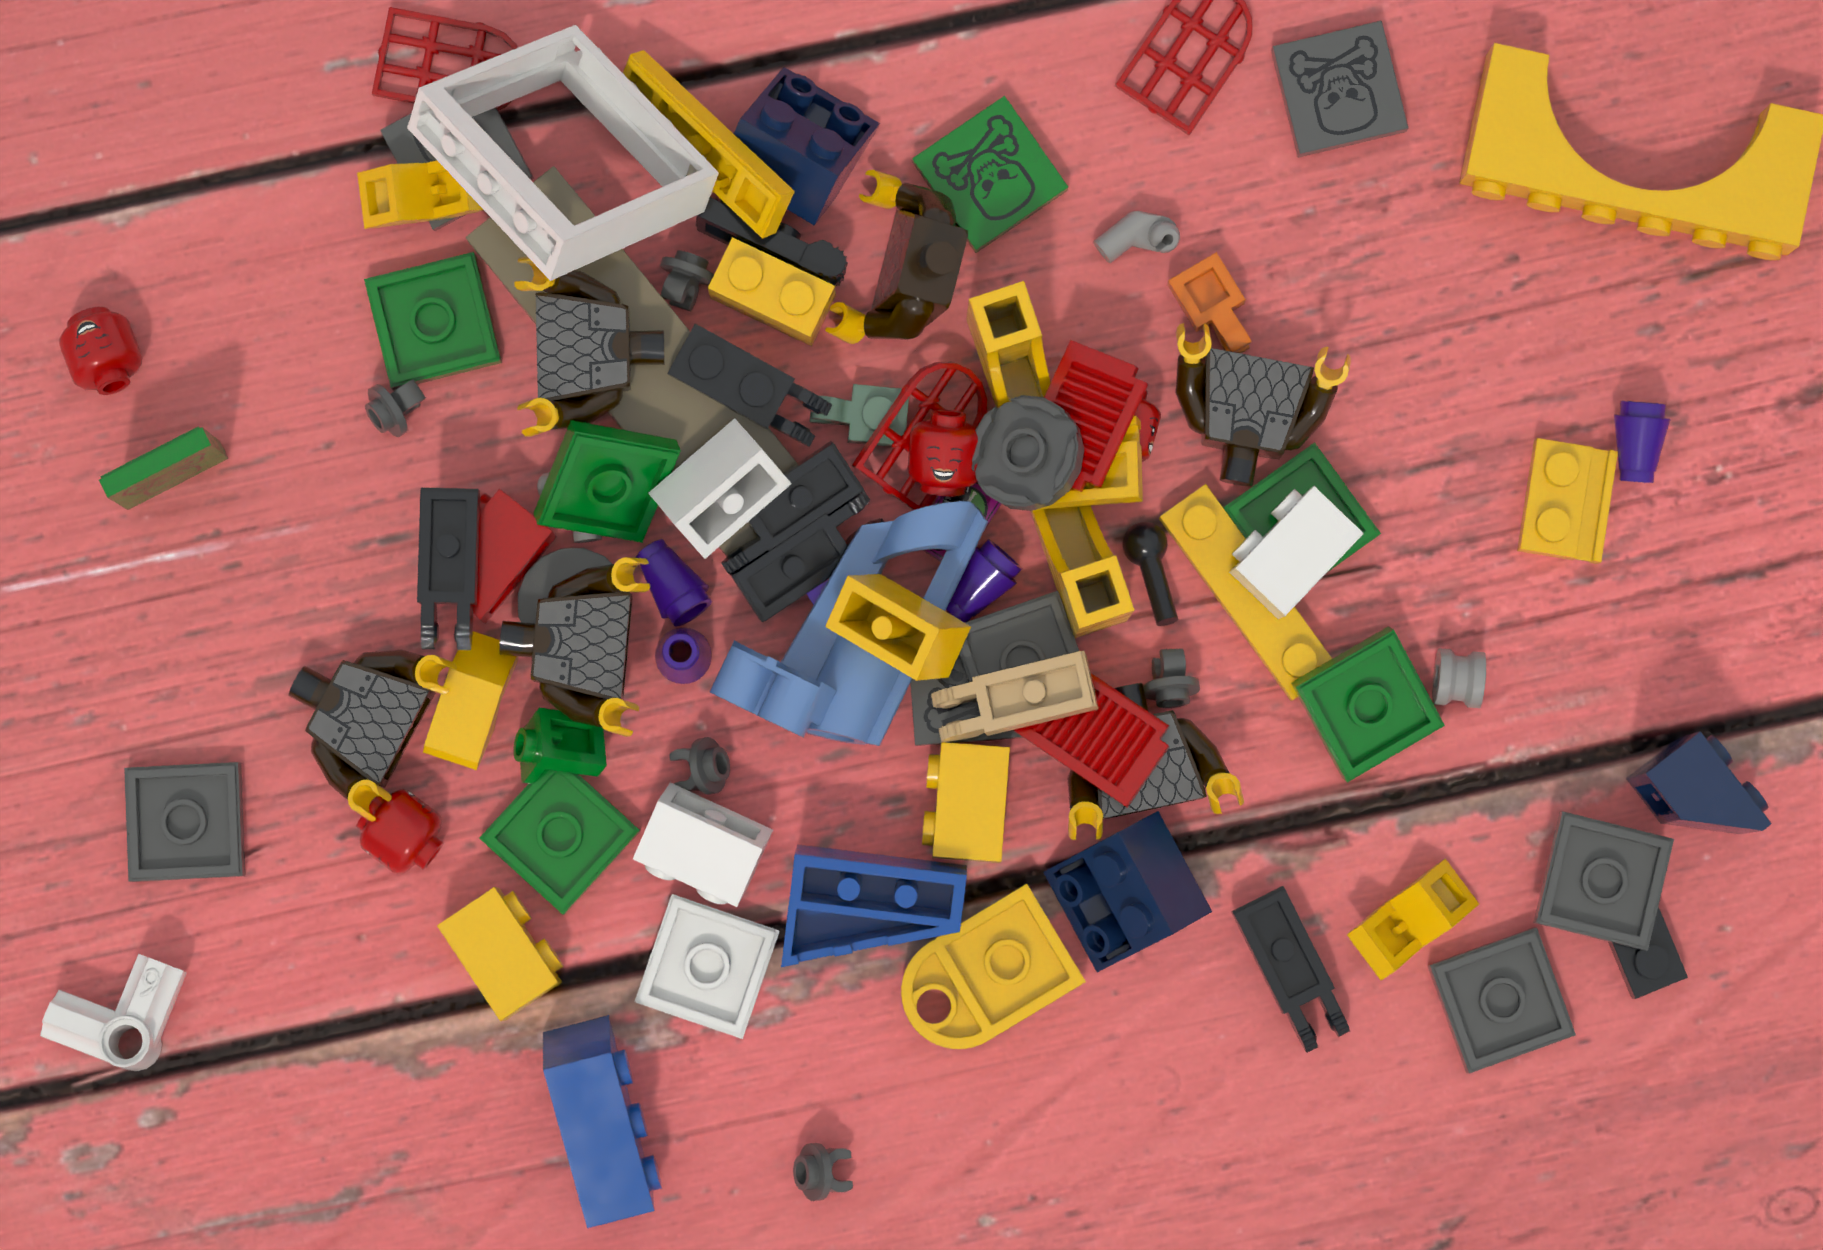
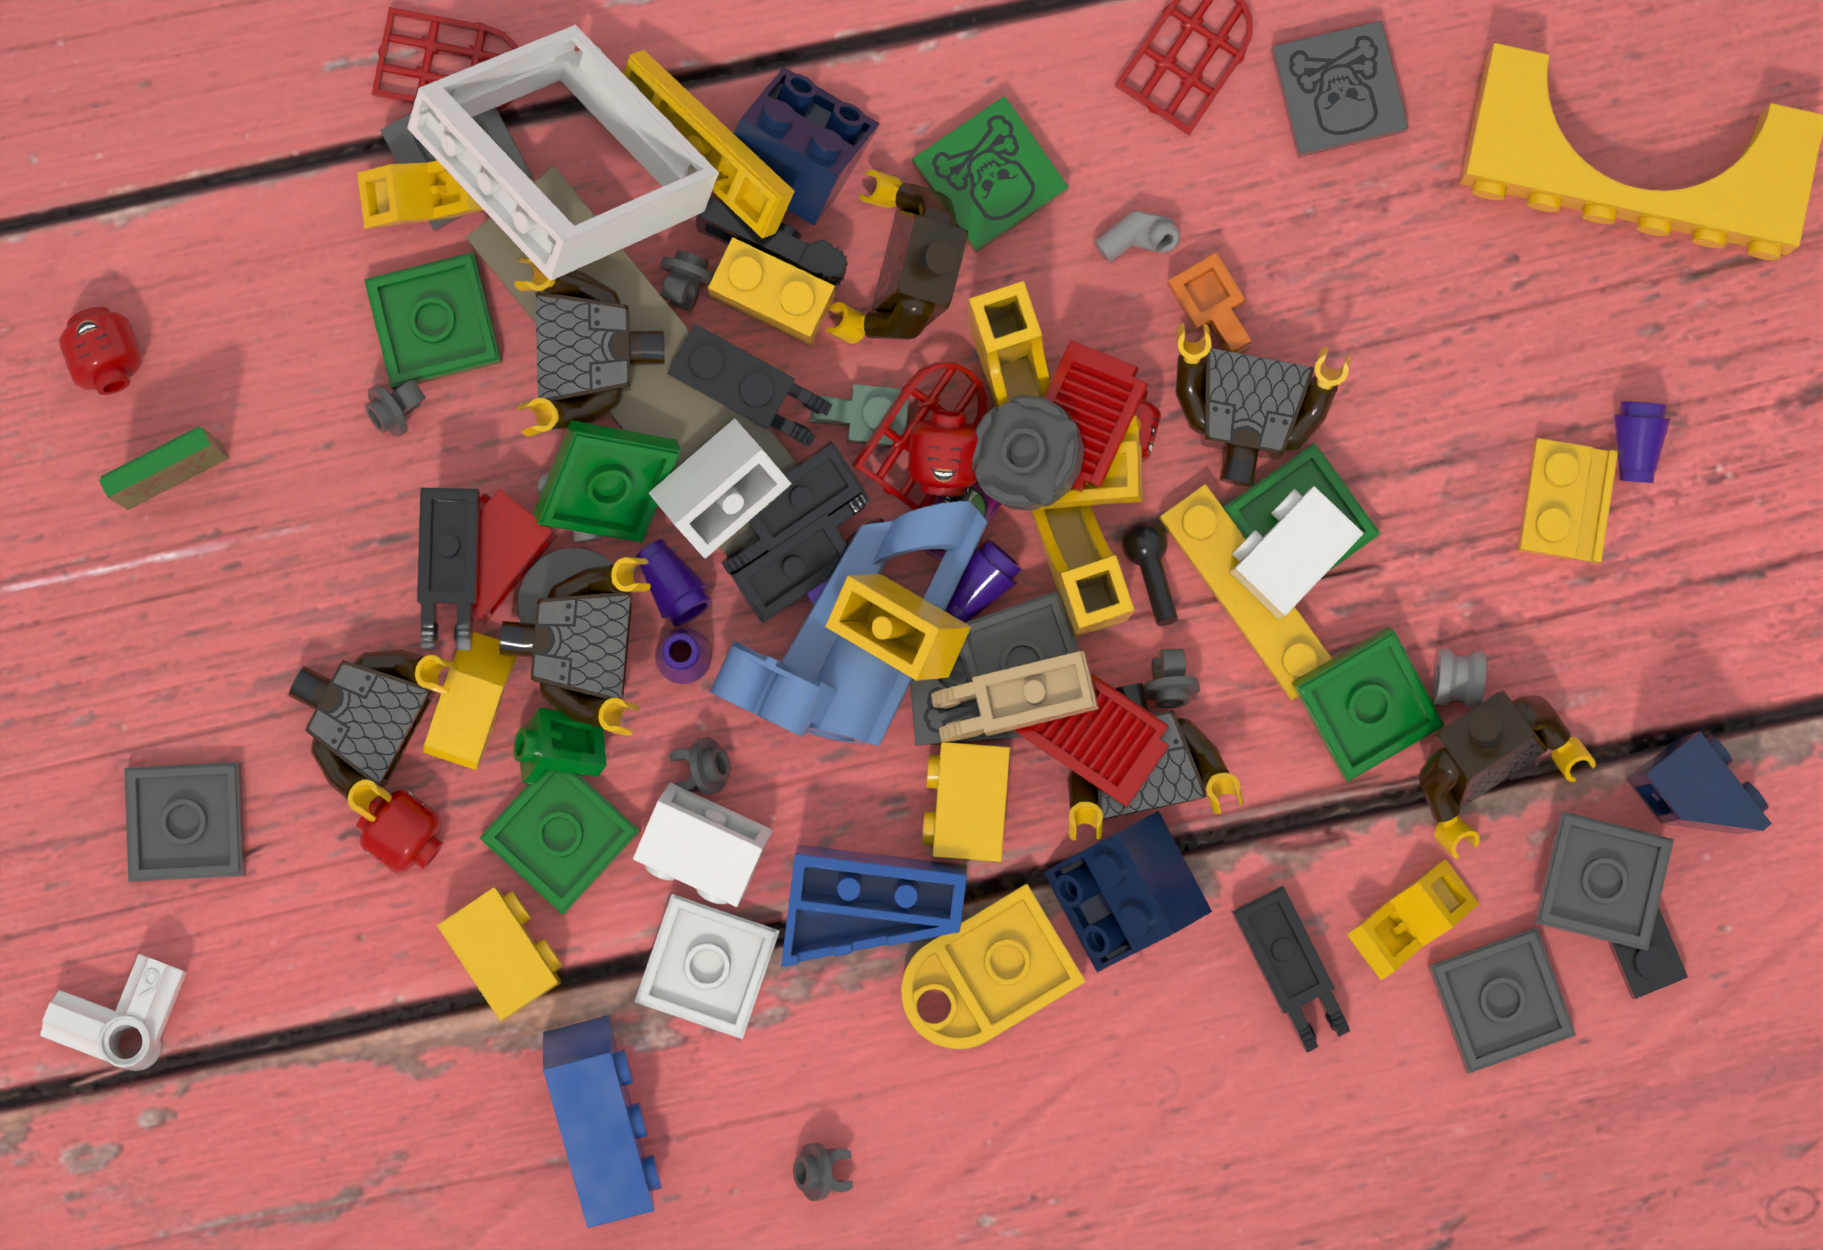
(1486, 750): none -> dark brown torso

